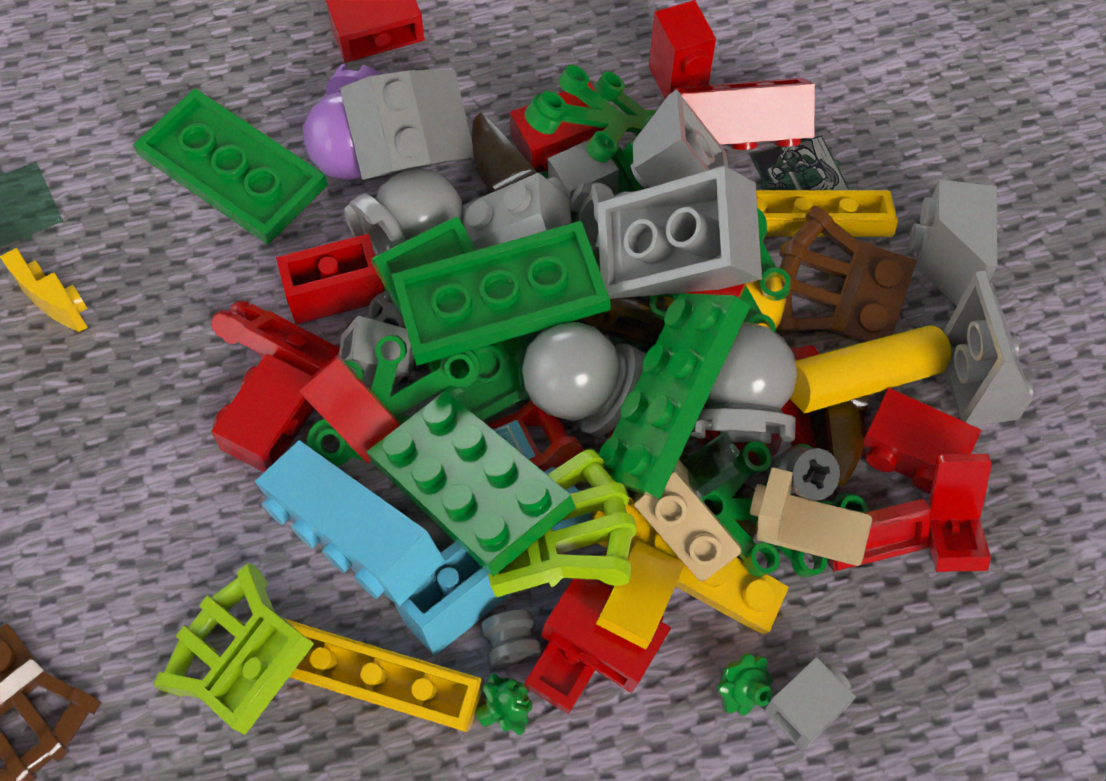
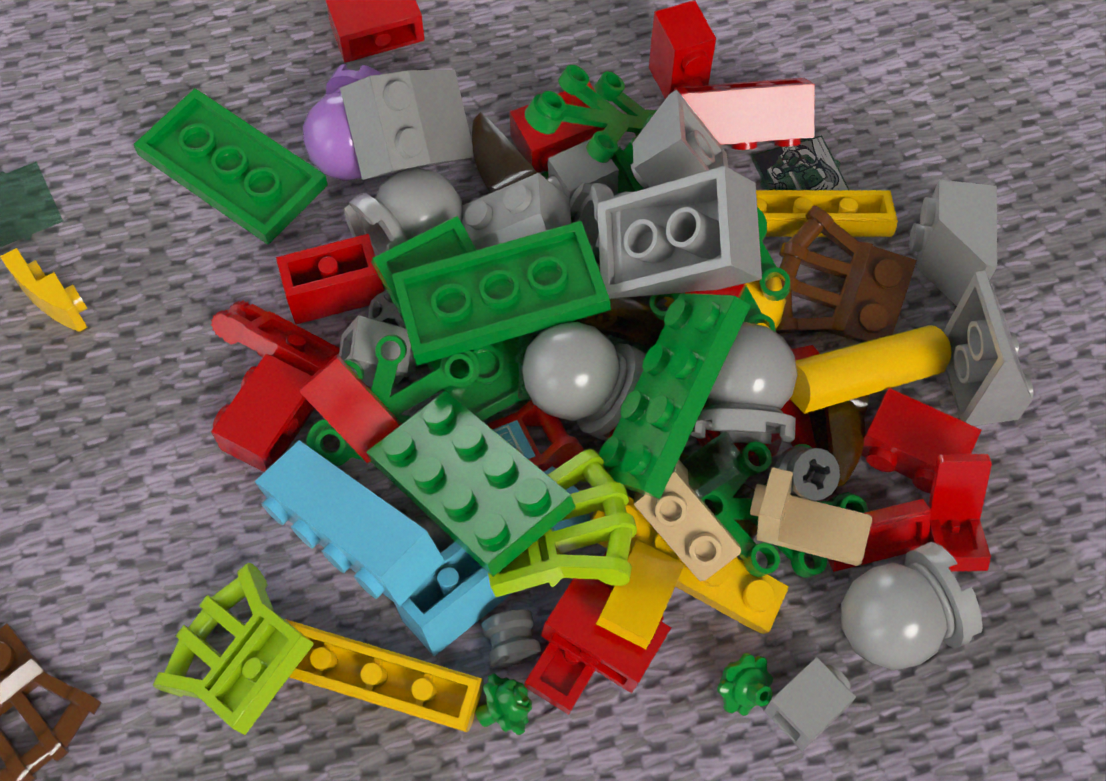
(905, 612): none -> light grey tile

